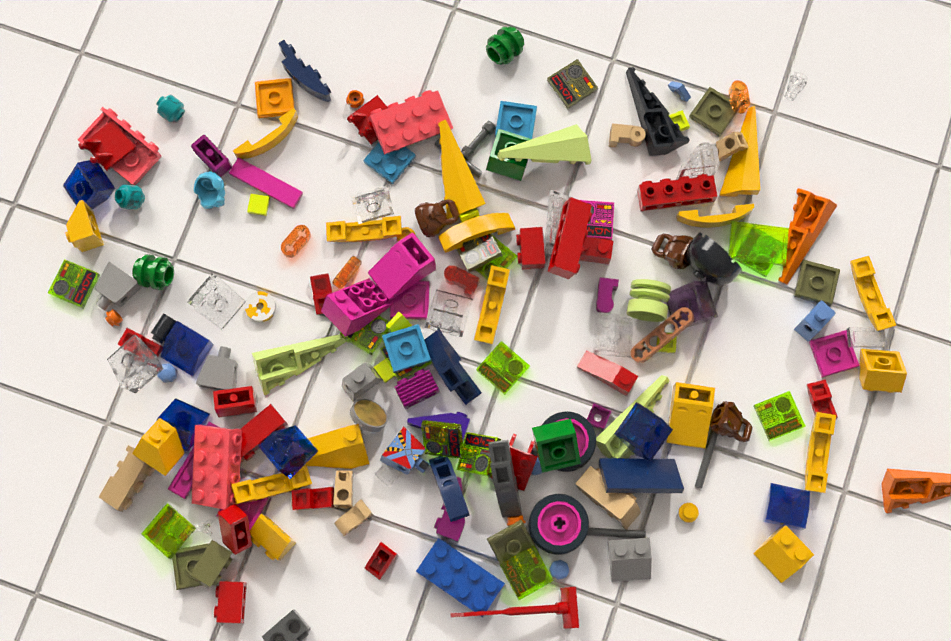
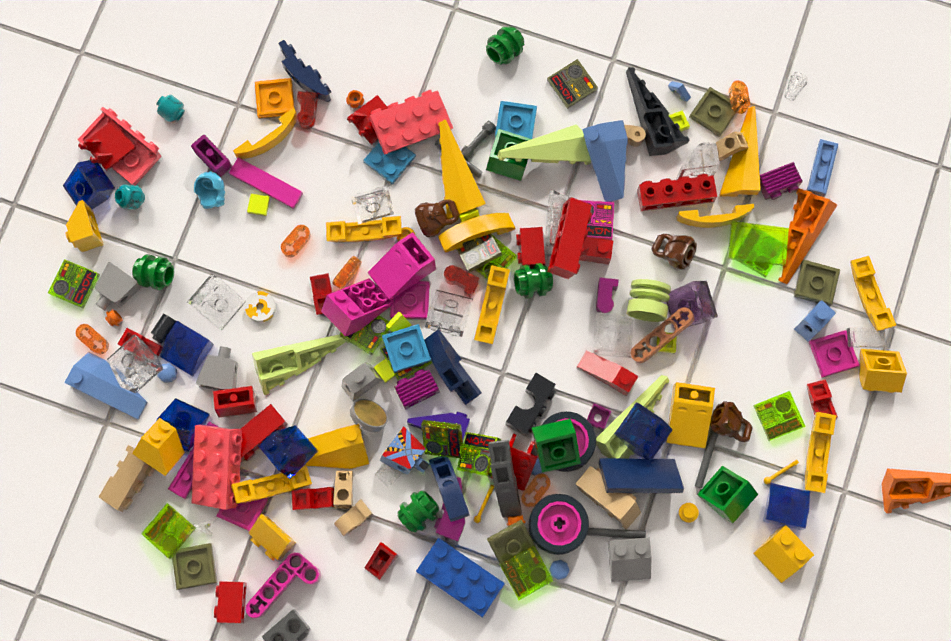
(94, 336): none -> clear orange beam
(95, 378): none -> medium blue wedge
(210, 565): olive brick -> none
(235, 529): red brick -> none
(279, 588): none -> dark pink beam
(307, 115): none -> clear red leg
(418, 511): none -> green piece
(477, 519): none -> yellow hinge
(503, 368): clear neon green tile -> none
(533, 280): none -> green piece
(539, 493): none -> clear orange beam
(541, 390): none -> black arch
(567, 607): red piece -> none
(607, 152): none -> medium blue wedge
(711, 261): black cylinder -> none
(728, 494): none -> green slope
(767, 480): none -> yellow hinge
(779, 181): none -> magenta brick
(822, 167): none -> medium blue tile

